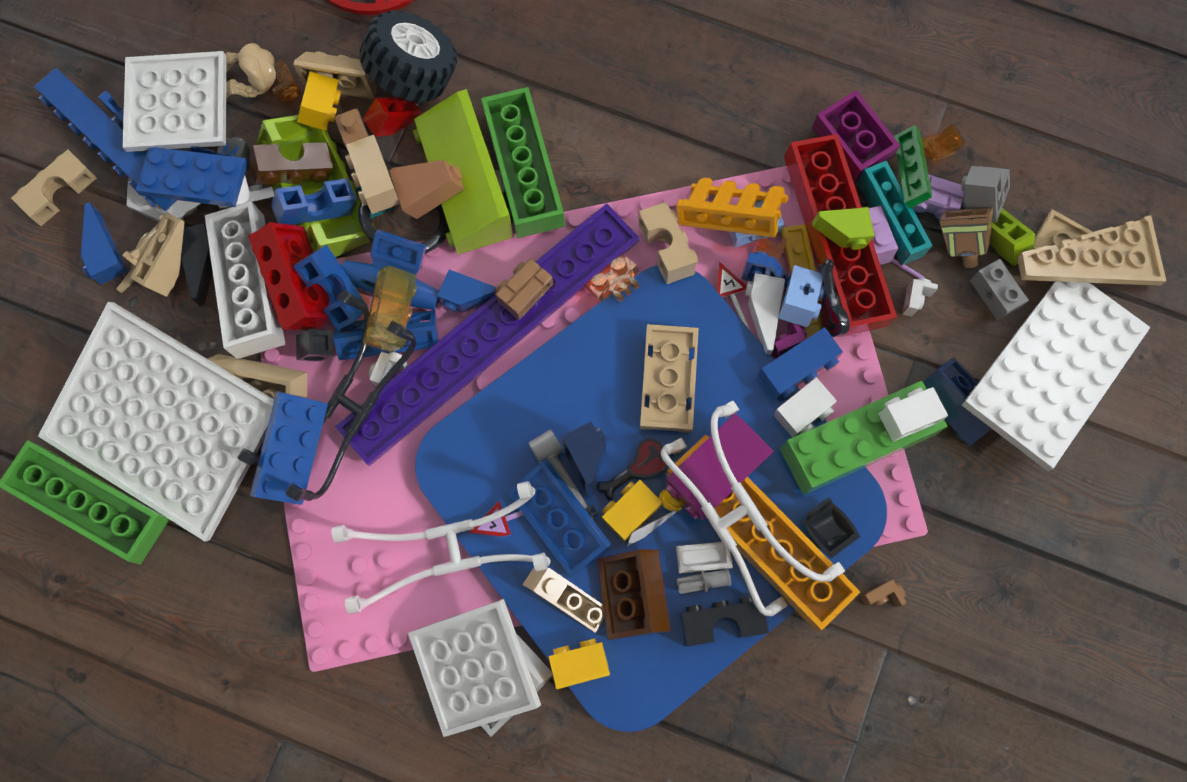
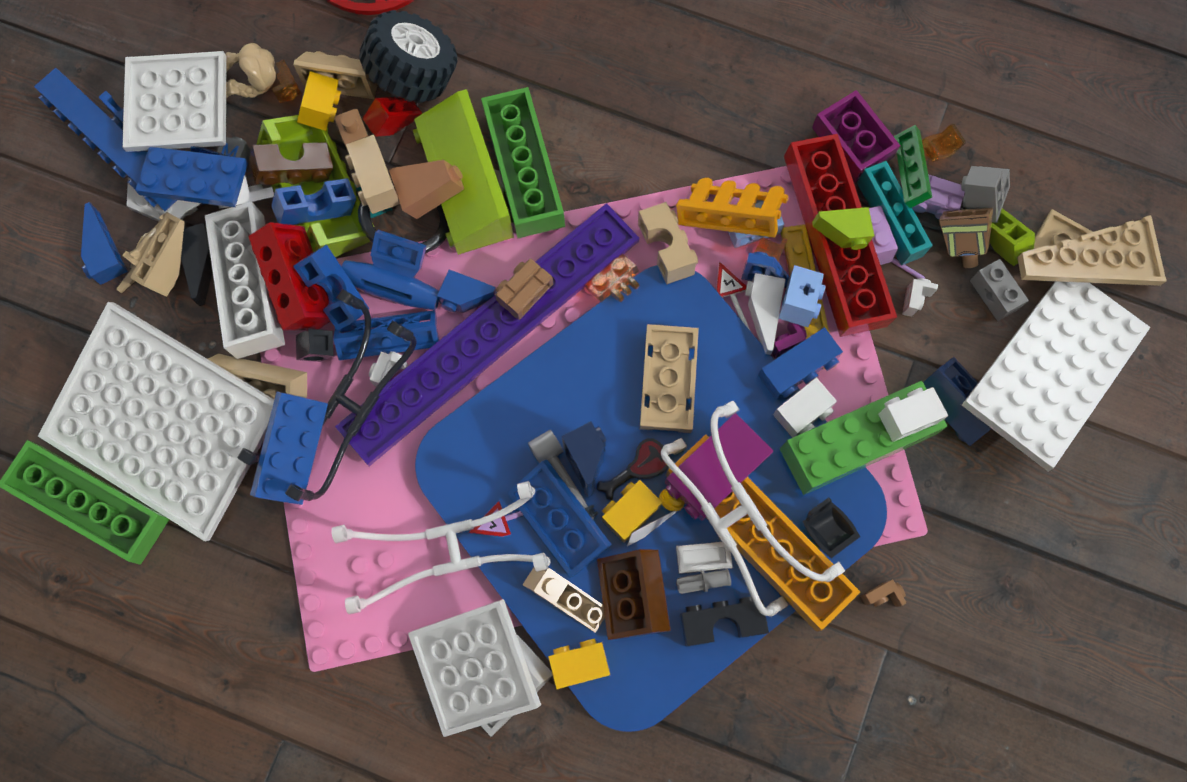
(37, 195): tan arch -> none
(390, 302): clear yellow brick -> none
(833, 315): black piece -> none

